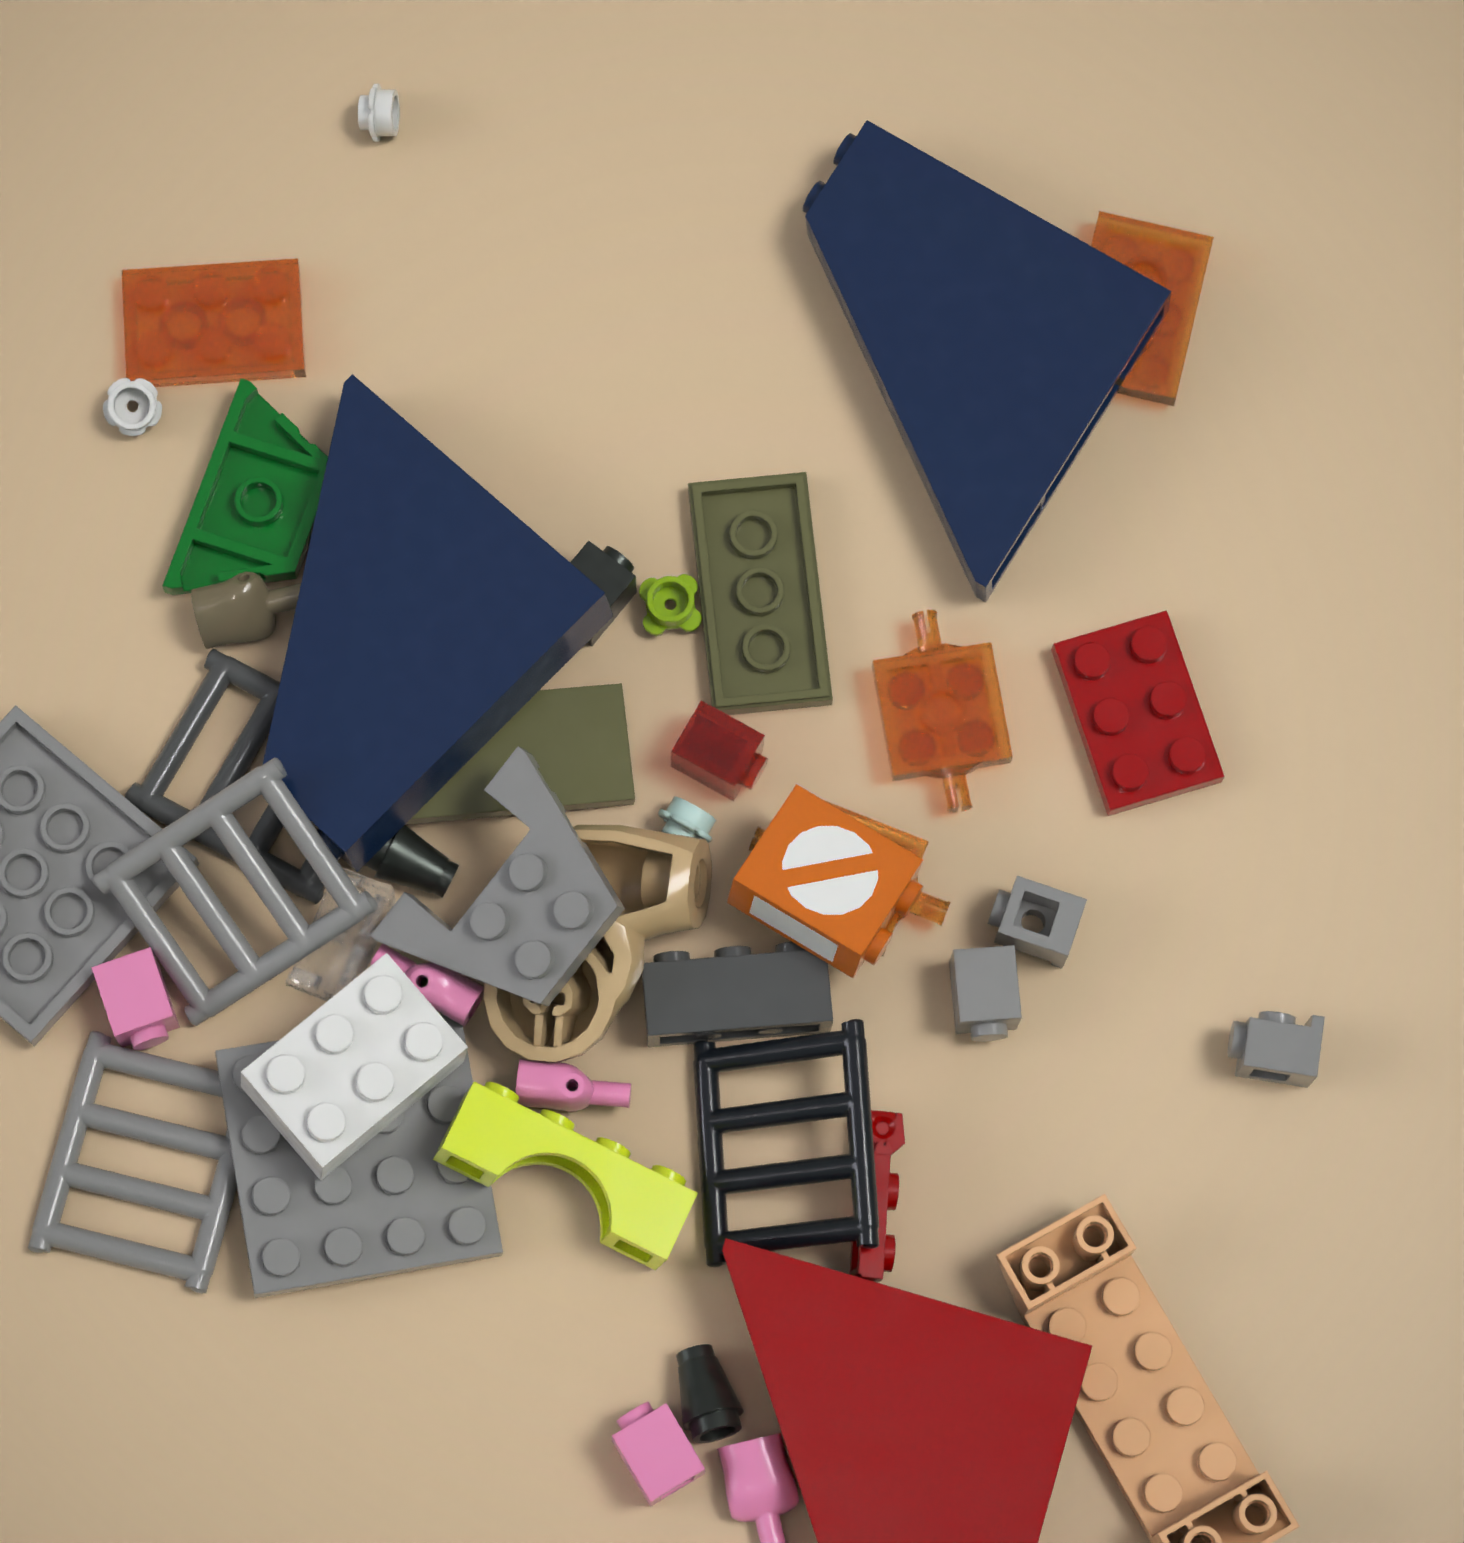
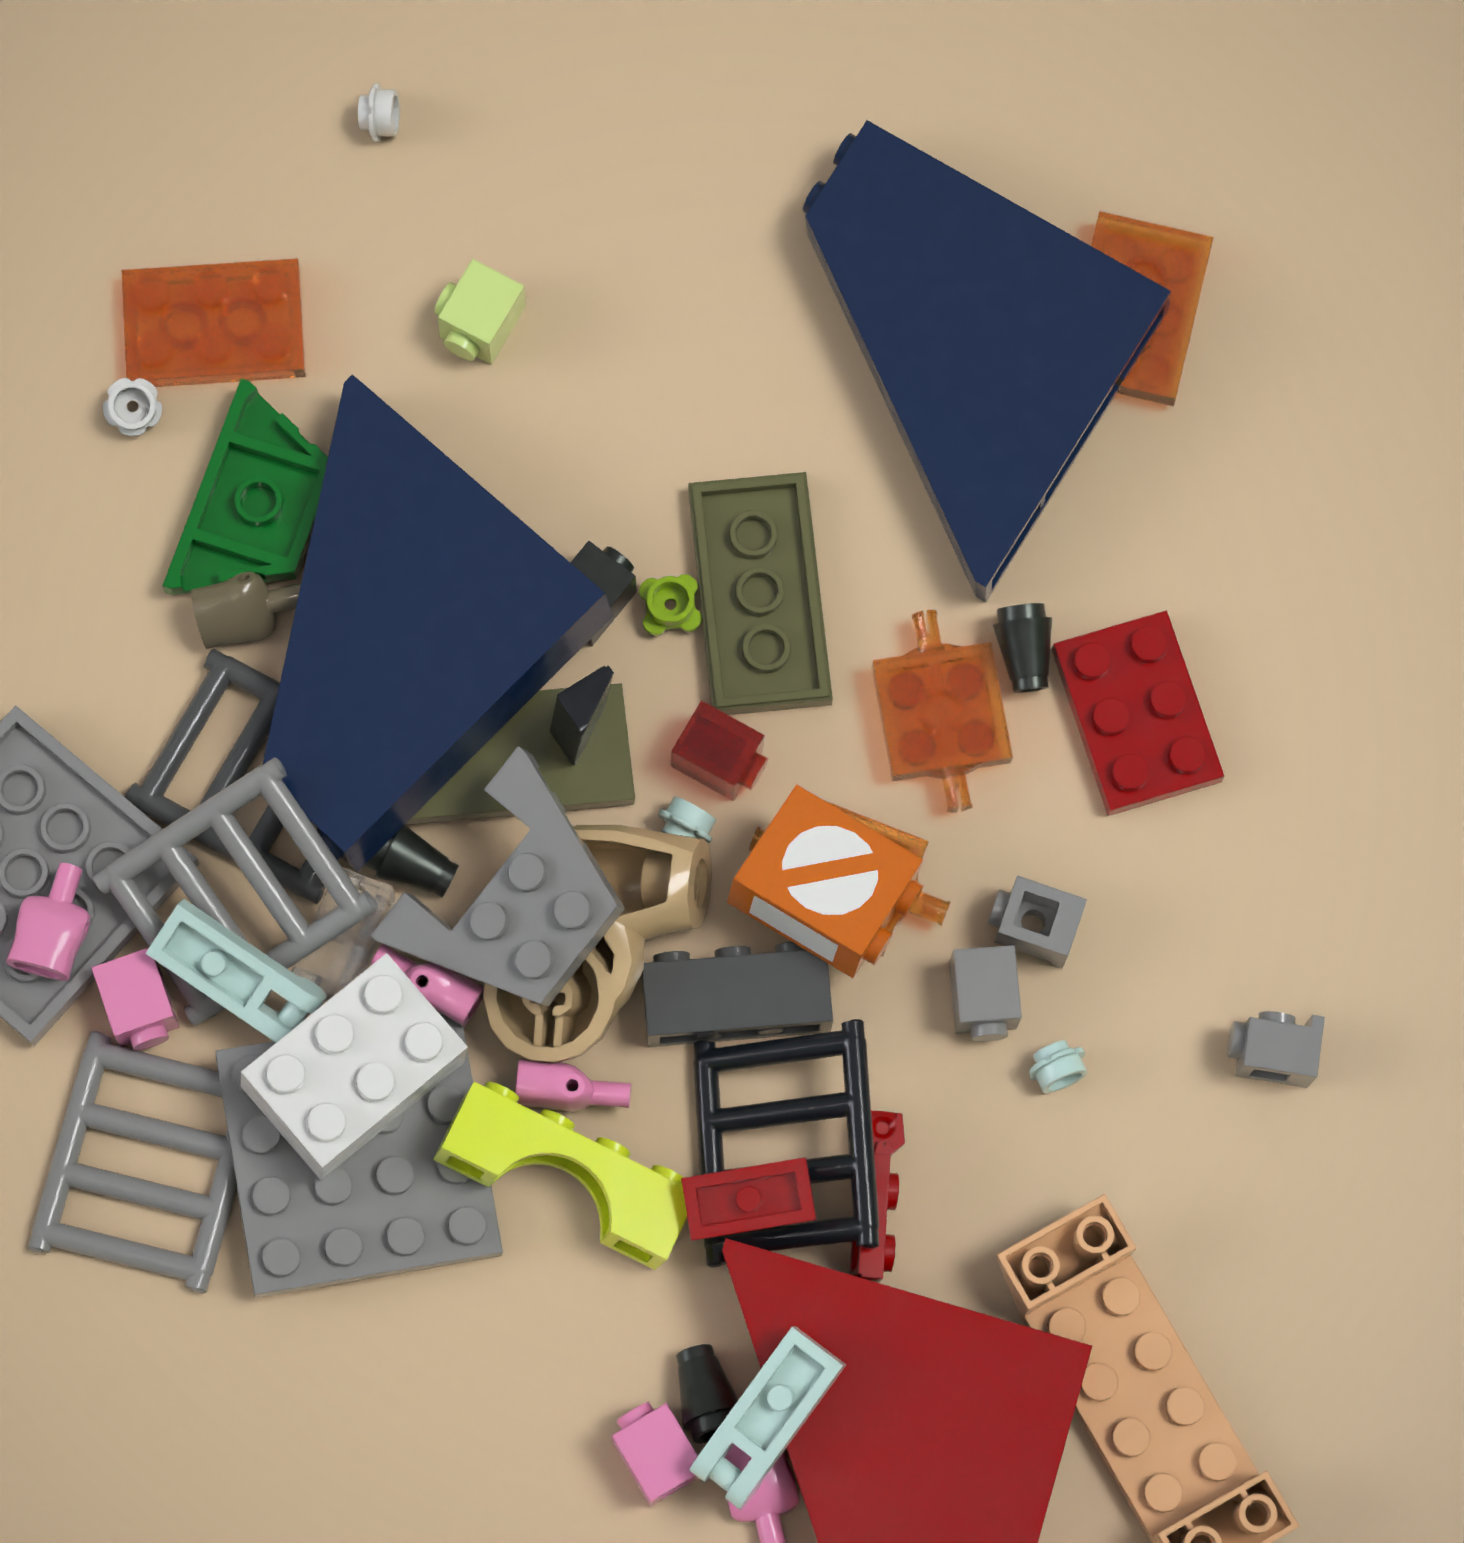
(50, 929): none -> bright pink piece
(233, 971): none -> light aqua plate
(479, 312): none -> yellowish green brick
(579, 711): none -> black slope
(749, 1199): none -> red plate
(768, 1415): none -> light aqua plate
(1025, 645): none -> pearl dark grey cone
(1058, 1066): none -> light aqua plate

